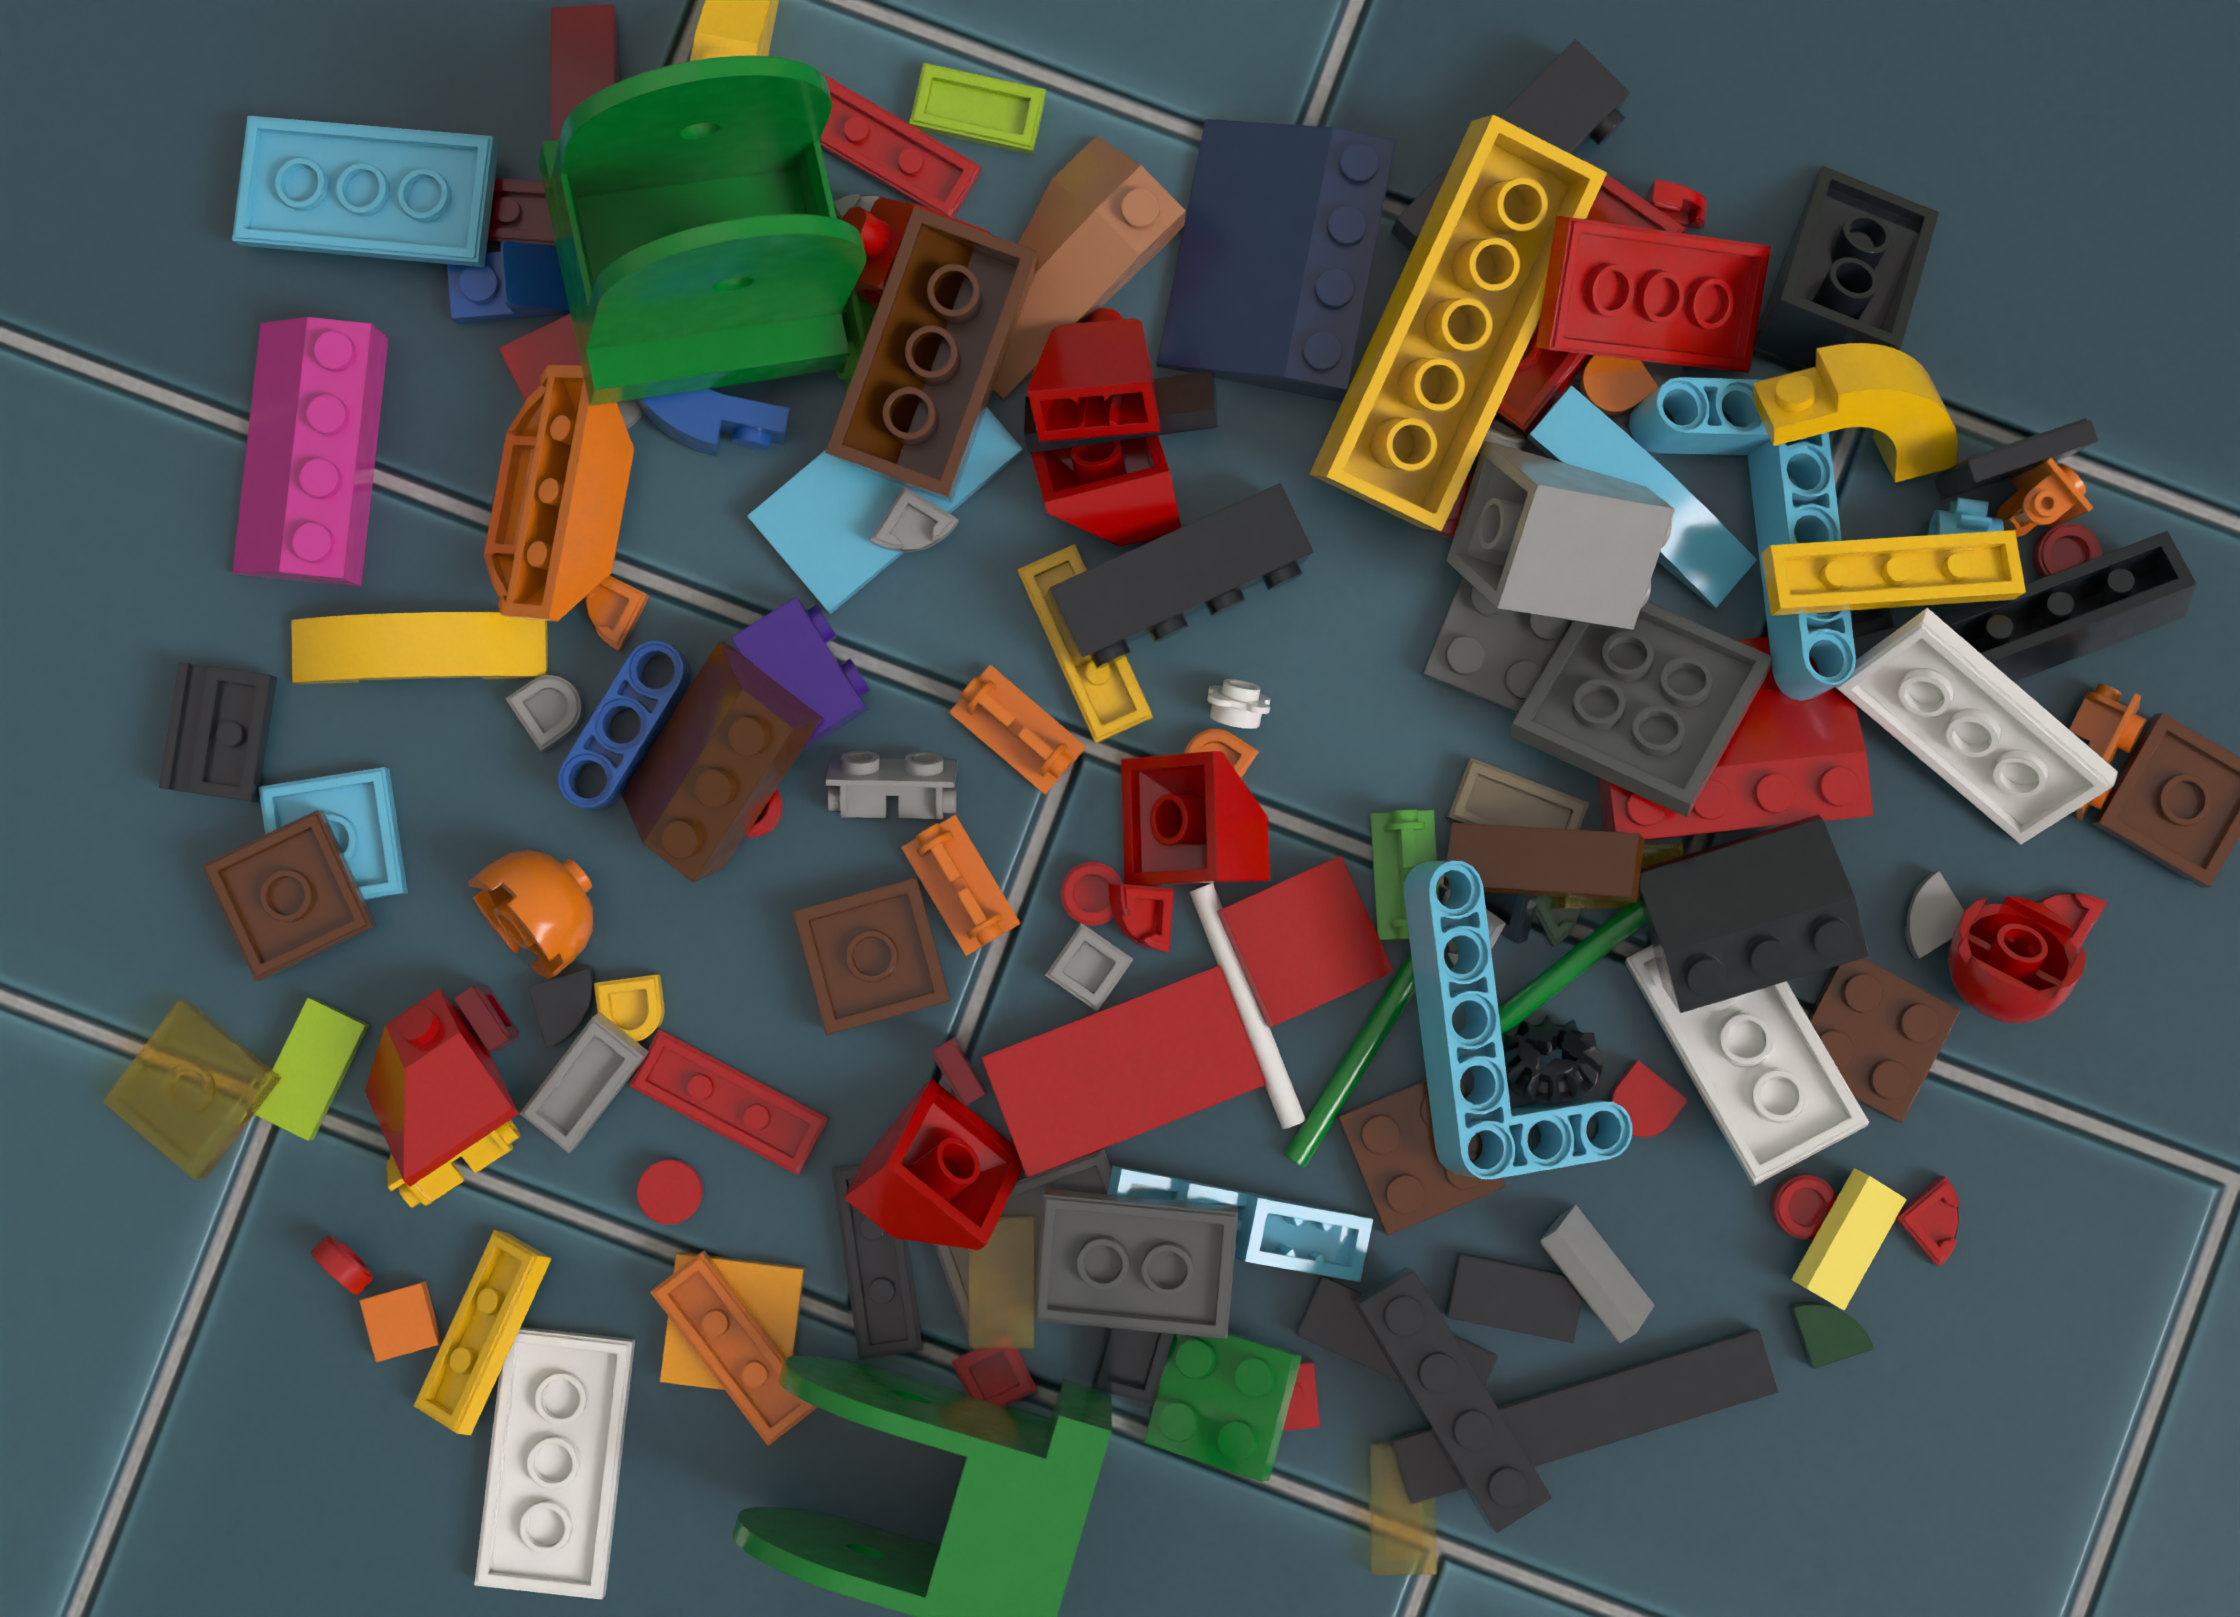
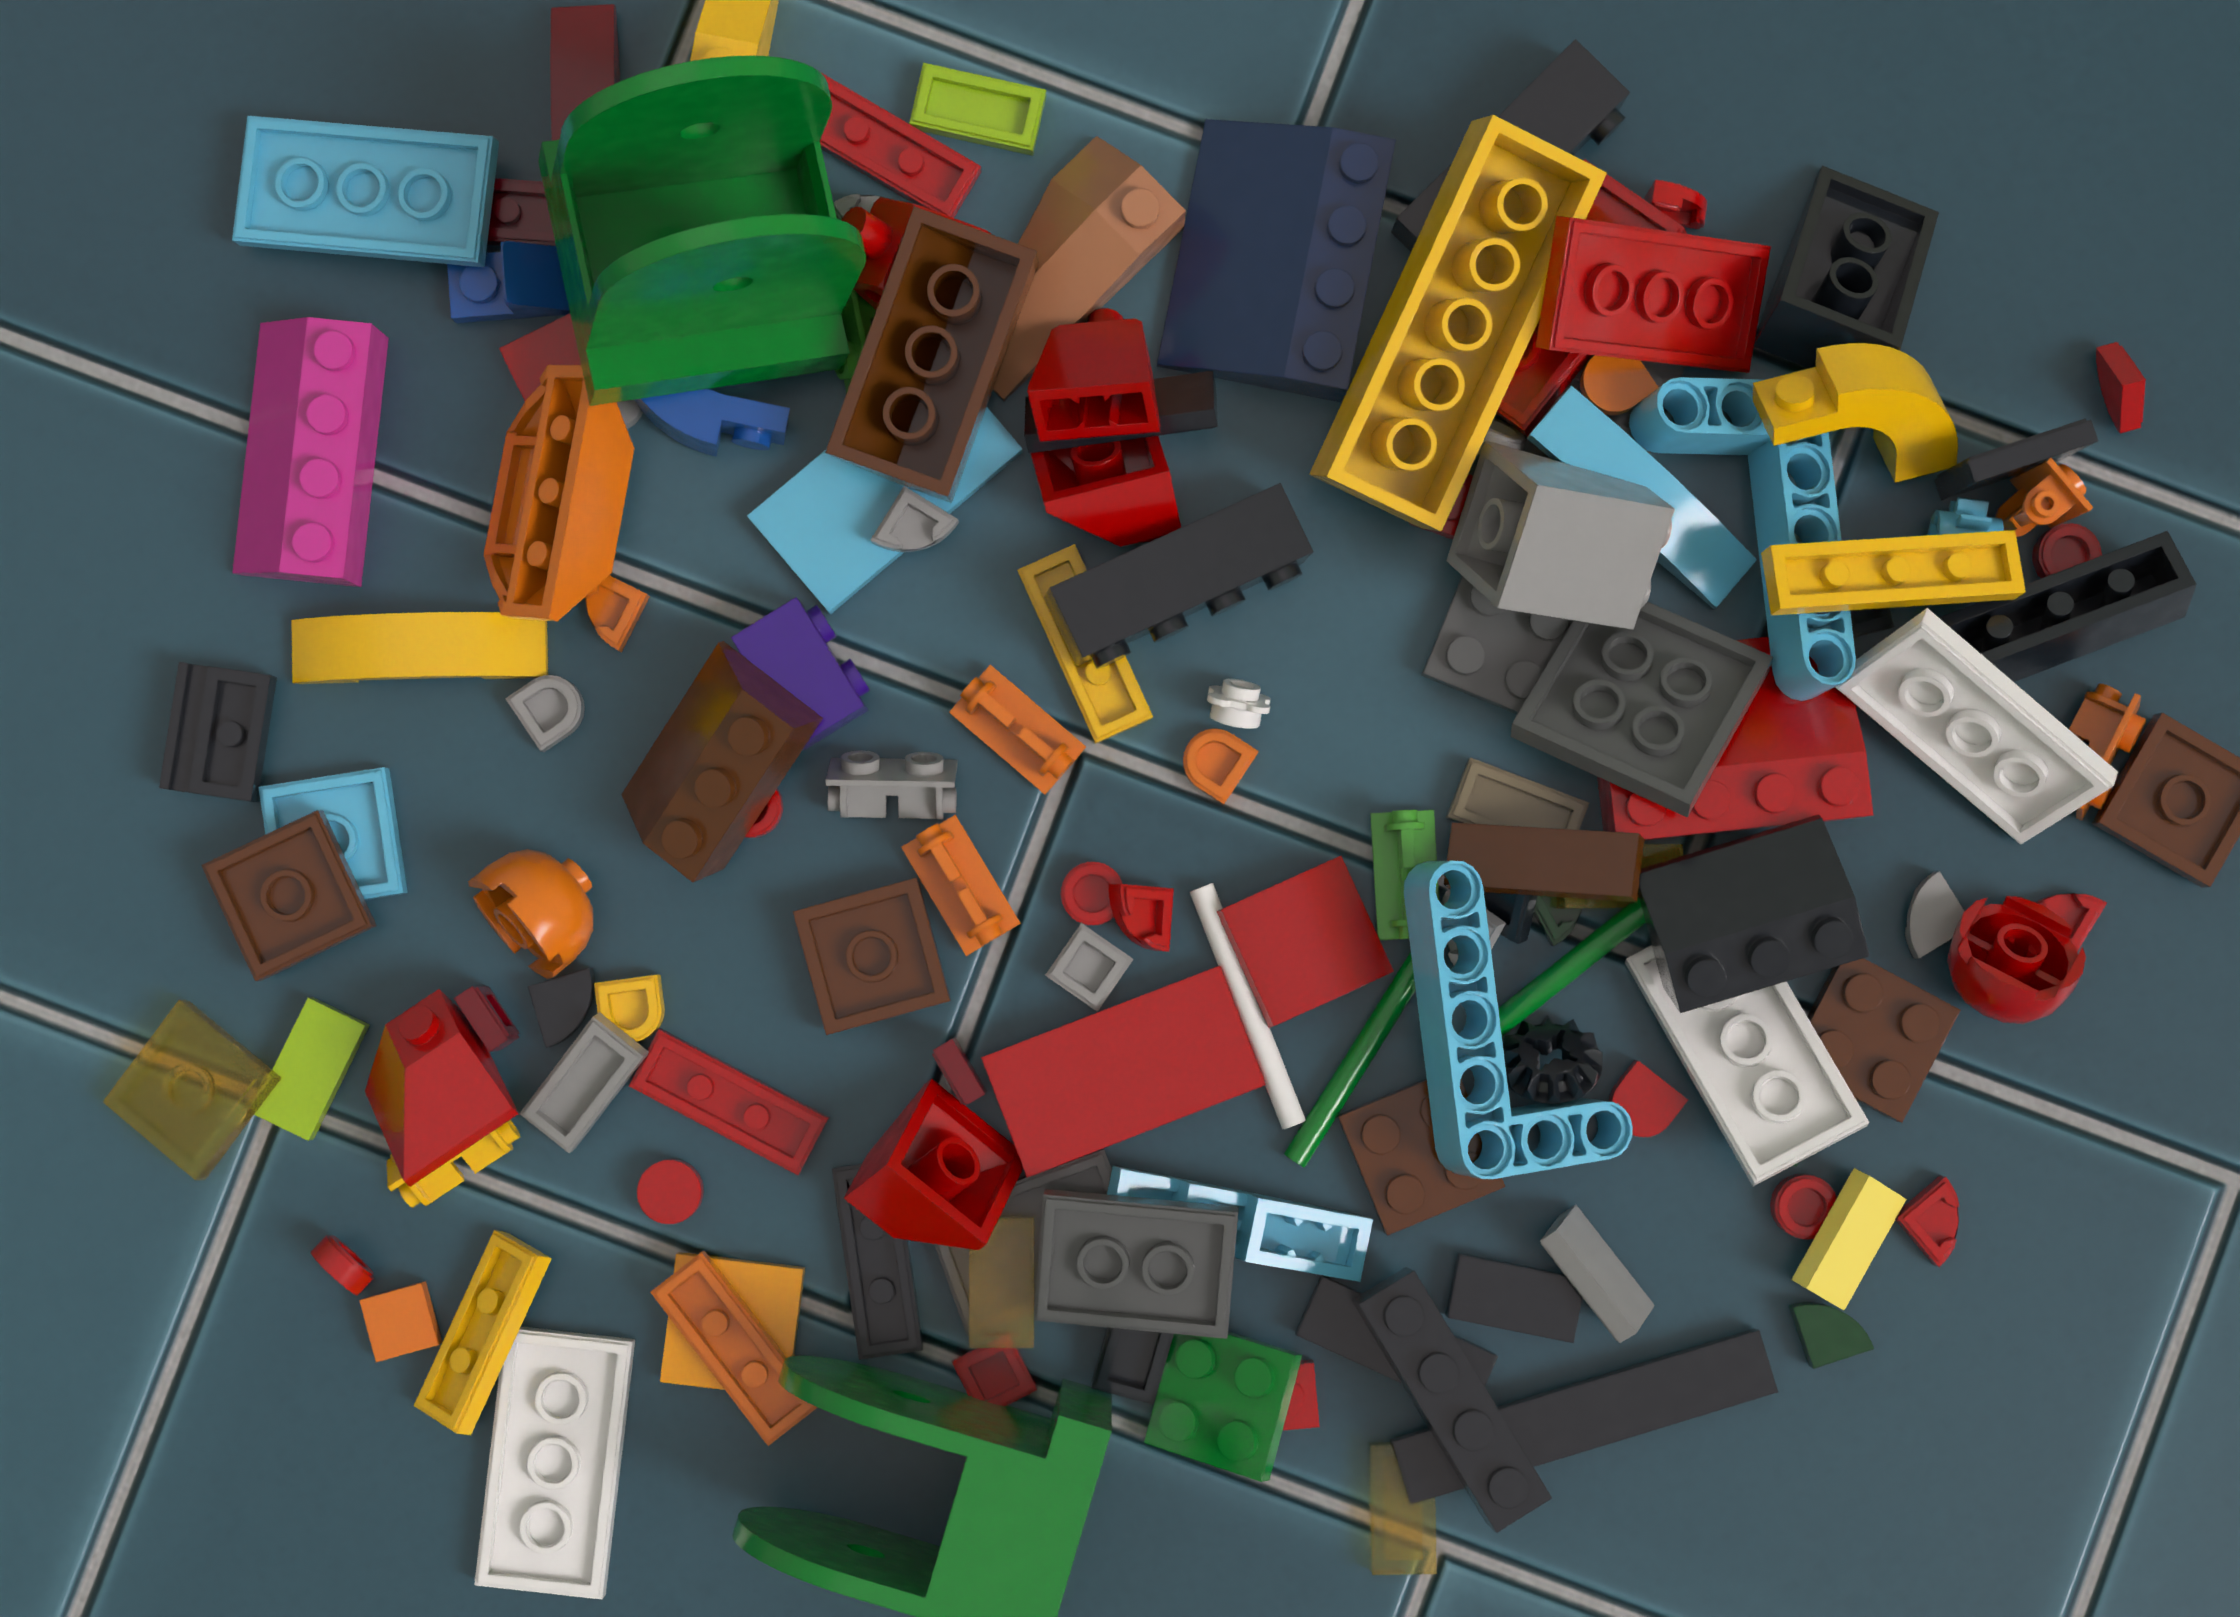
(596, 740): blue beam -> none
(1191, 822): red slope -> none
(2121, 386): none -> red tile

